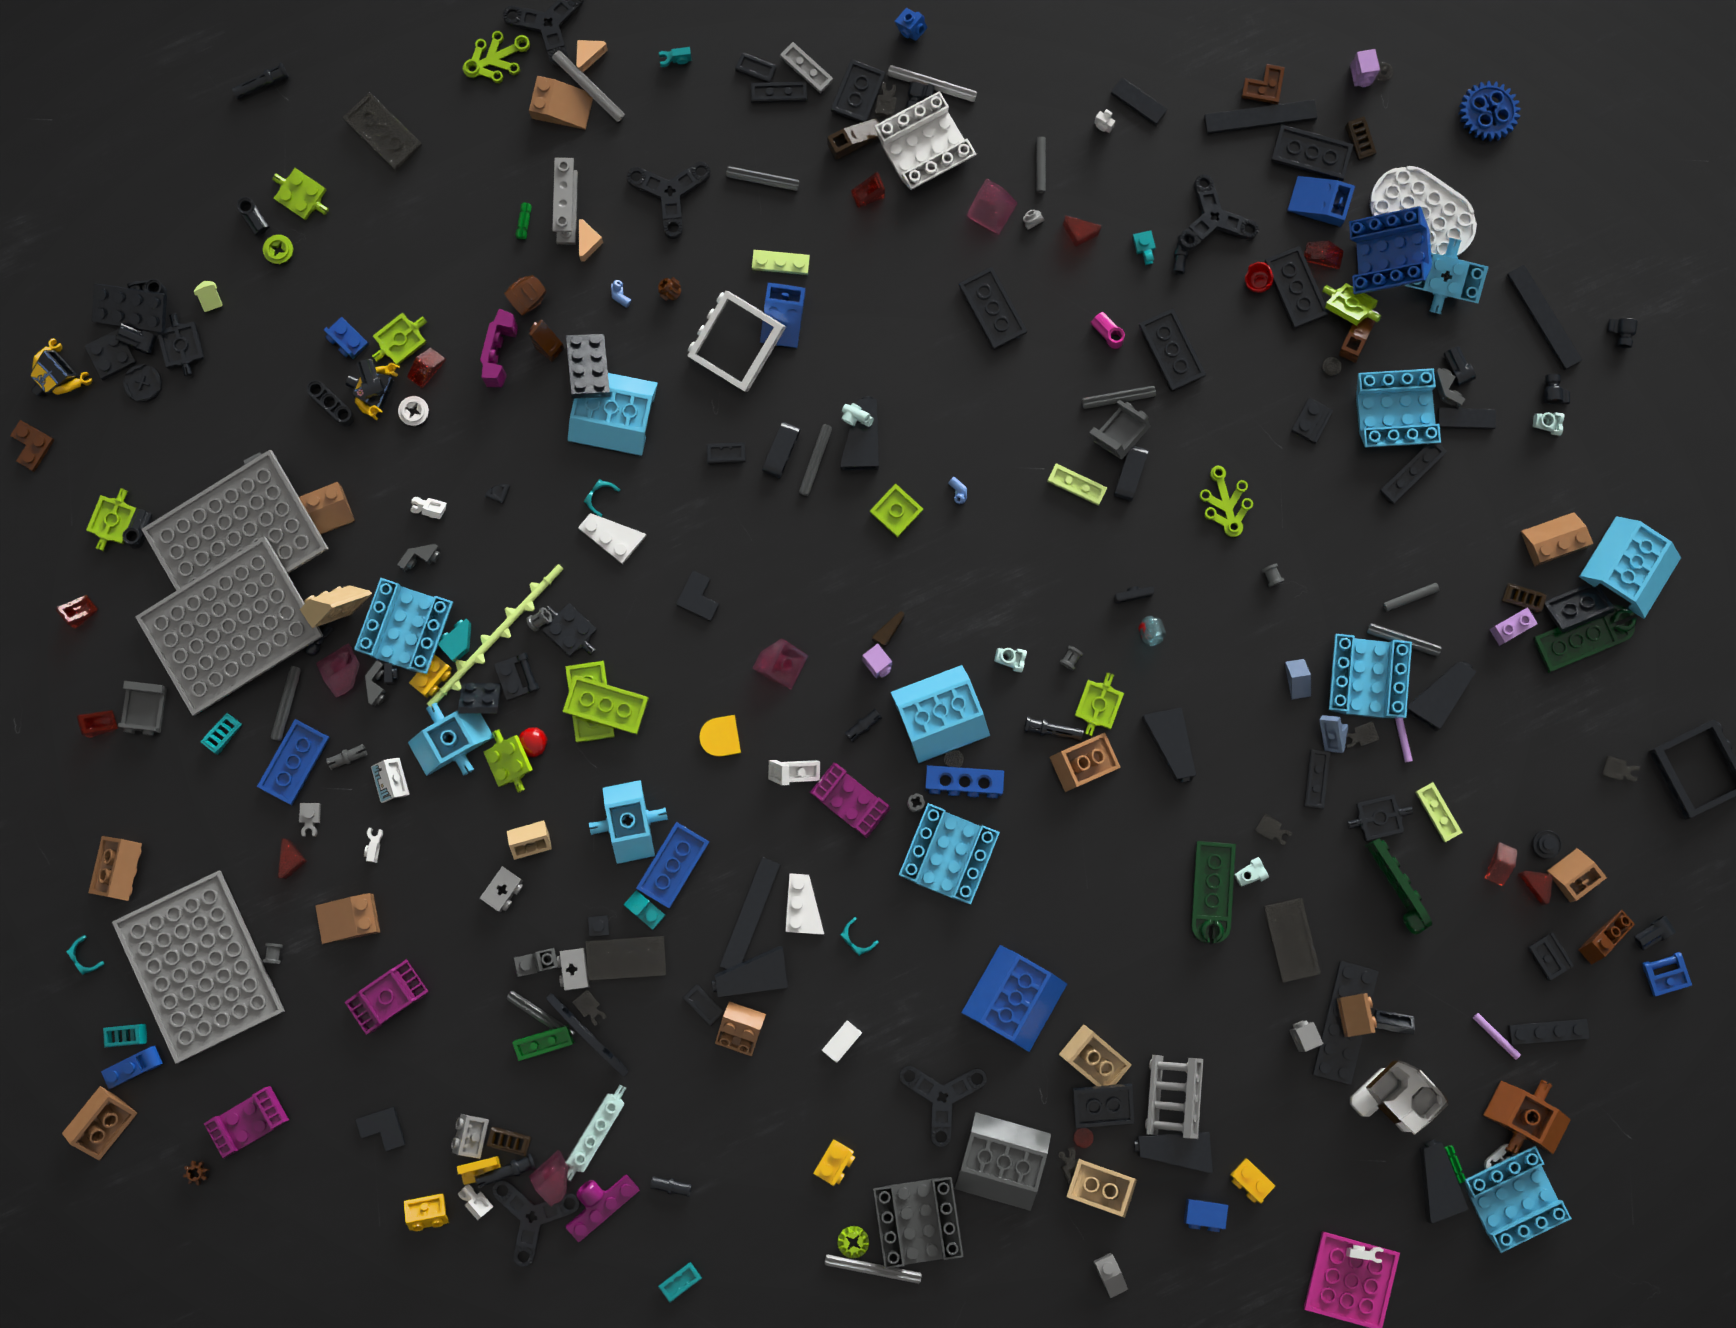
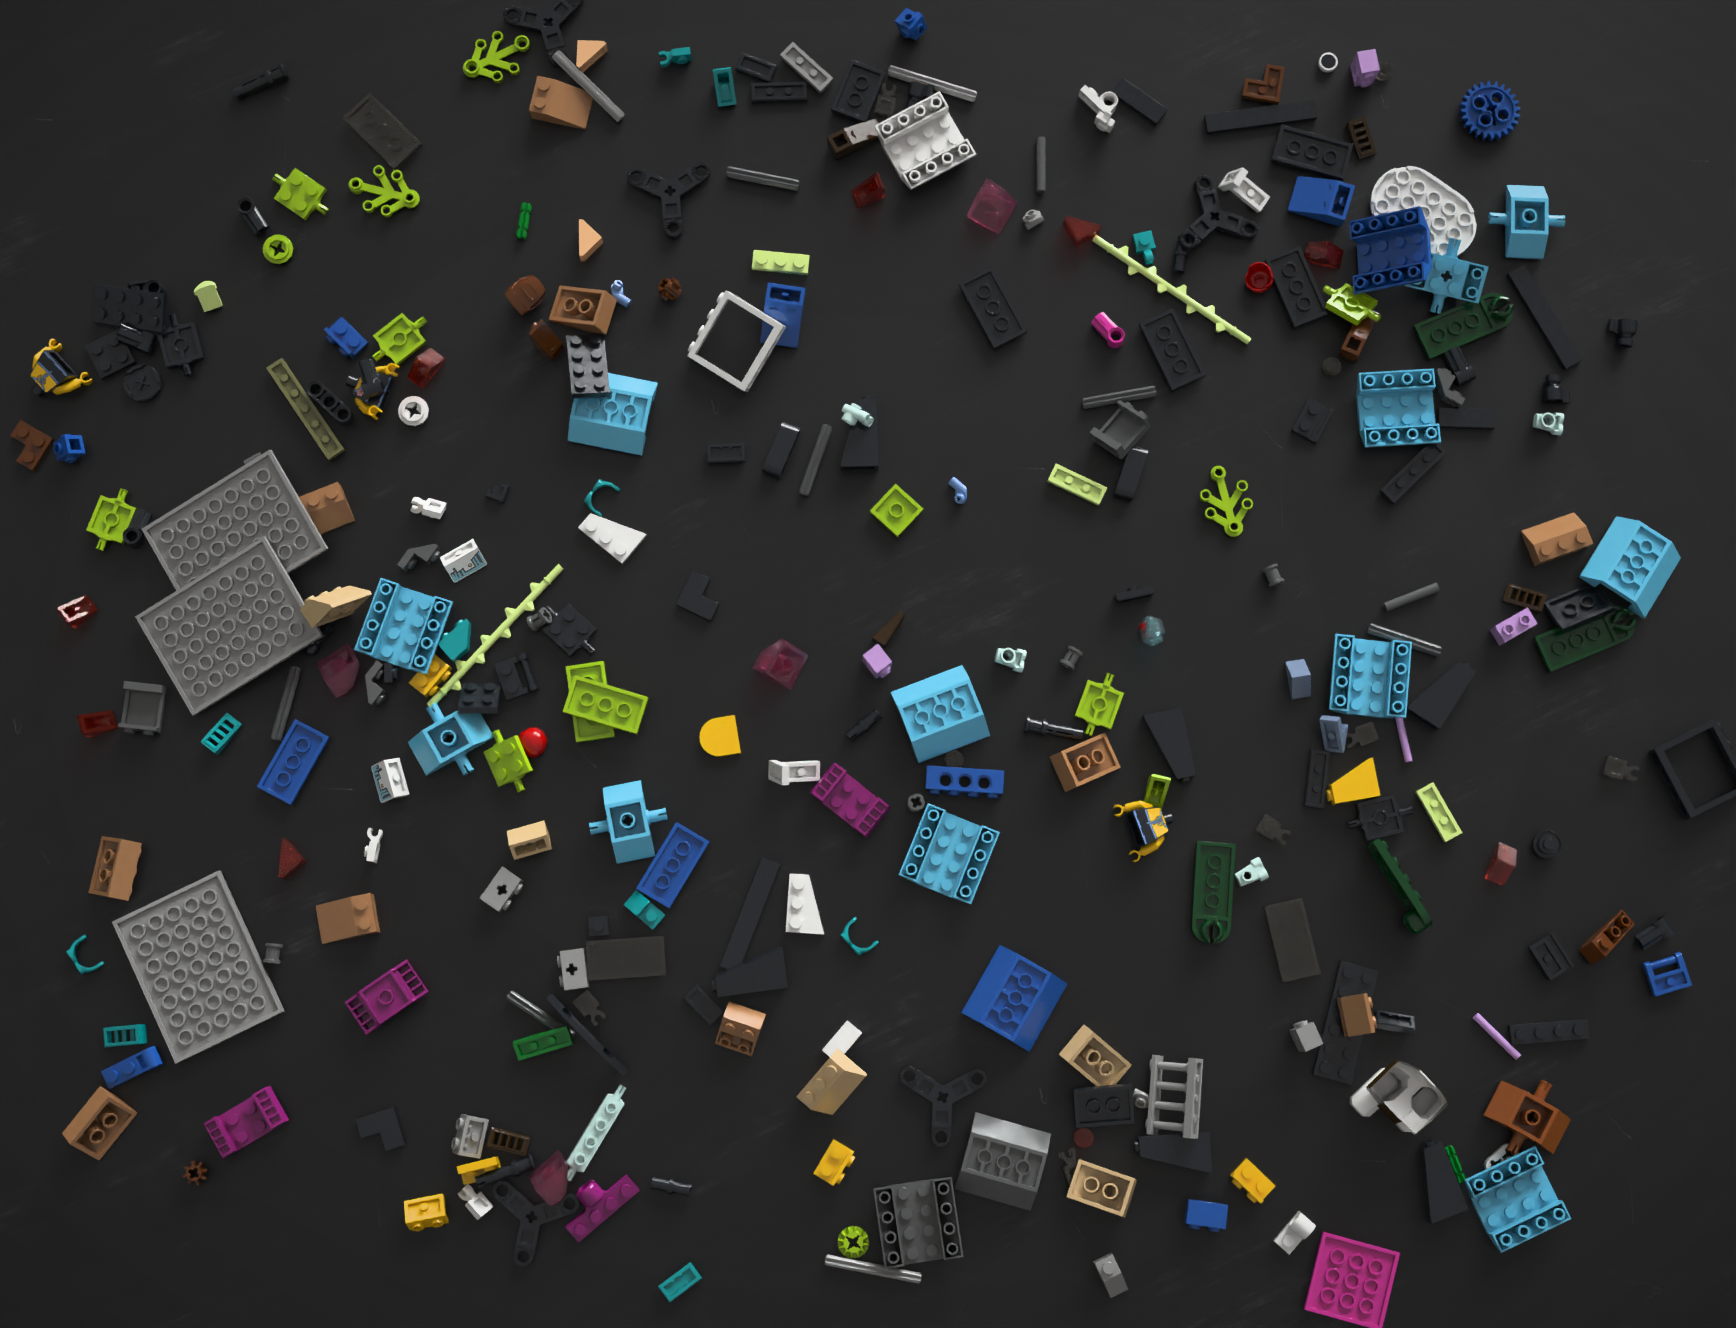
(69, 448): none -> blue brick
(305, 409): none -> olive plate
(309, 815): light grey plate -> none
(346, 757): dark grey pin -> none
(387, 193): none -> lime plant
(463, 561): none -> white panel
(502, 325): magenta plate -> none
(535, 962): dark grey slope -> none
(565, 201): light grey fence -> none
(583, 309): none -> medium nougat slope
(724, 86): none -> teal slope
(832, 1084): none -> tan slope
(1097, 103): none -> white plate
(1140, 1098): none -> light grey plate
(1146, 825): none -> torso
(1156, 790): none -> lime slope
(1179, 292): none -> yellowish green plant
(1244, 189): none -> white bracket
(1297, 1229): none -> white plate
(1327, 62): none -> tile
(1355, 785): none -> yellow slope
(1359, 1252): white plate -> none
(1463, 324): none -> dark green plate
(1526, 236): none -> medium azure slope
(1539, 885): clear red slope -> none
(1576, 875): medium nougat slope -> none

